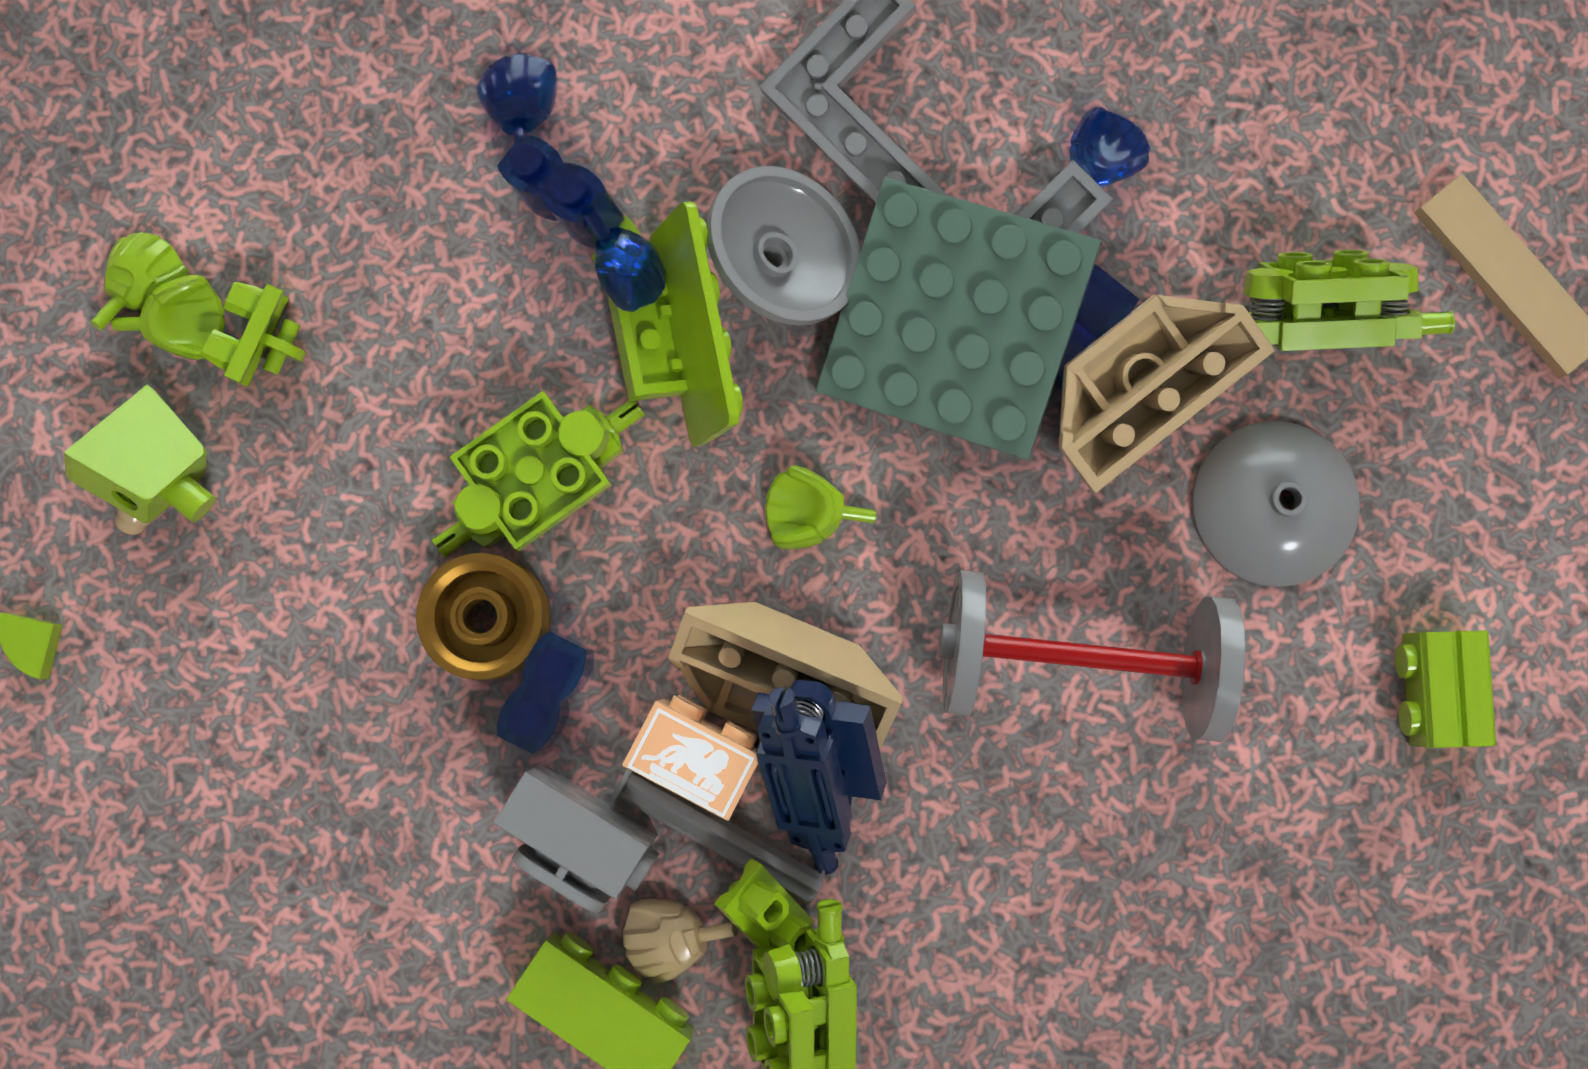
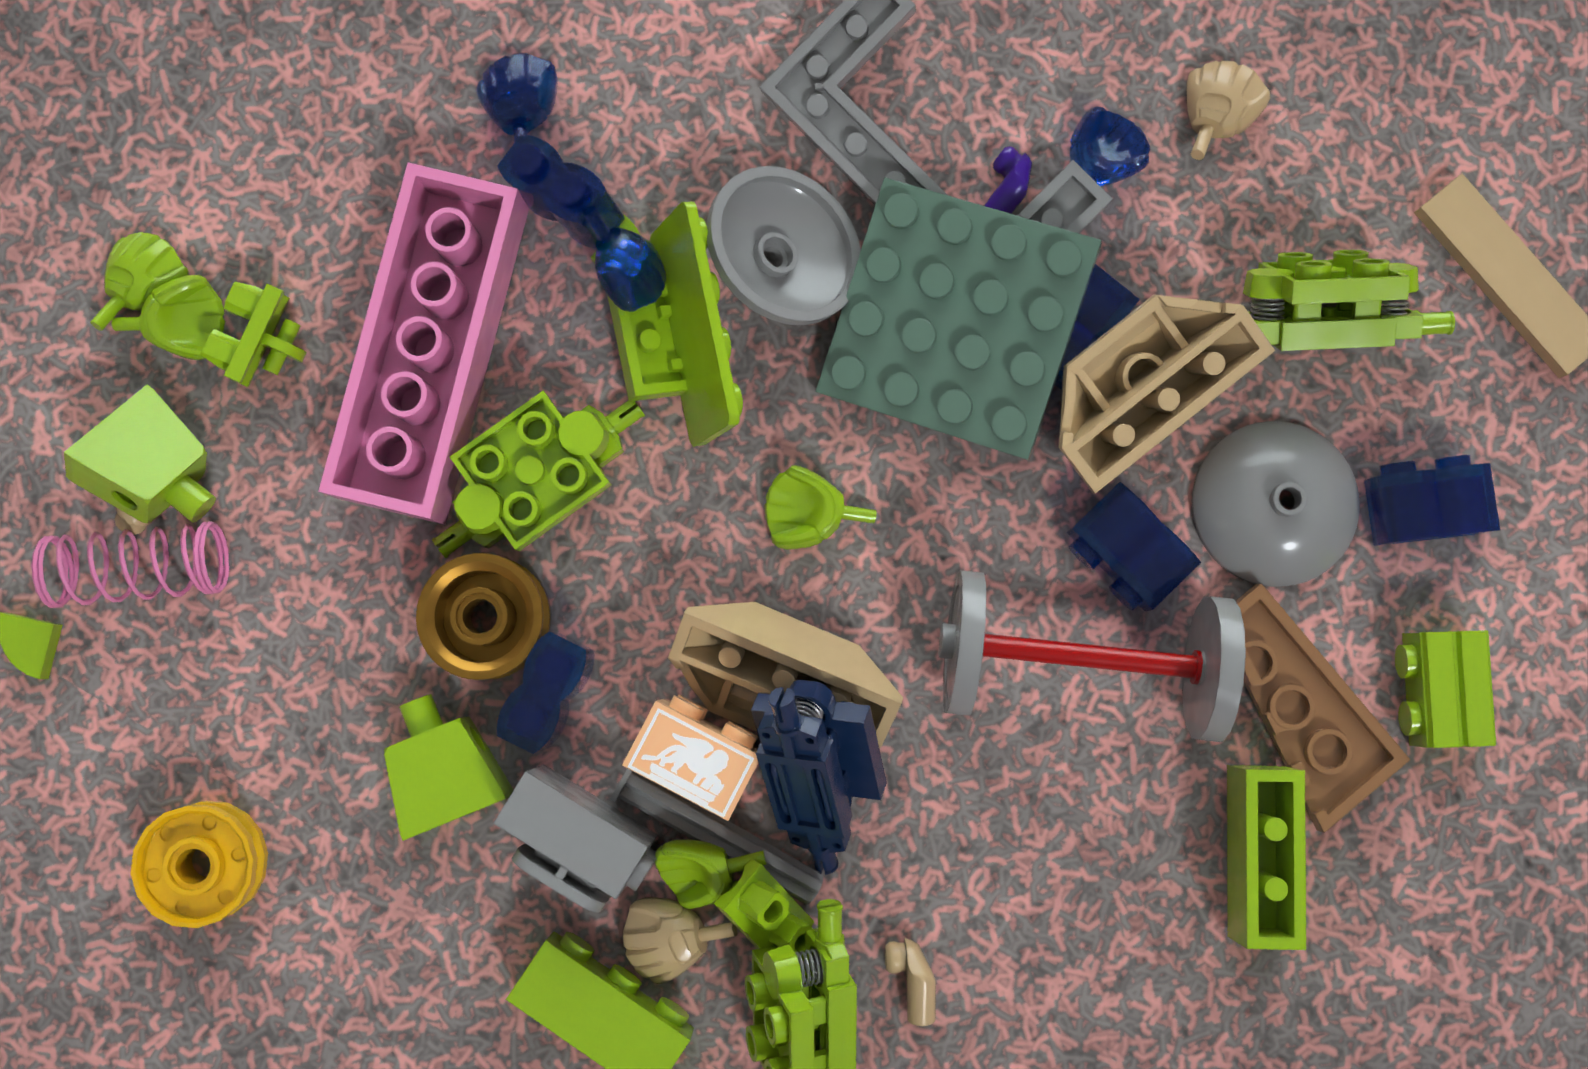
(64, 560): none -> bright pink piece
(165, 871): none -> yellow wheel
(425, 343): none -> bright pink brick
(440, 770): none -> lime torso
(699, 870): none -> lime piece
(921, 982): none -> tan arm
(1016, 174): none -> dark purple arm
(1132, 549): none -> clear blue brick
(1223, 101): none -> tan piece
(1266, 857): none -> lime brick
(1312, 713): none -> medium nougat wing
(1431, 503): none -> clear blue brick

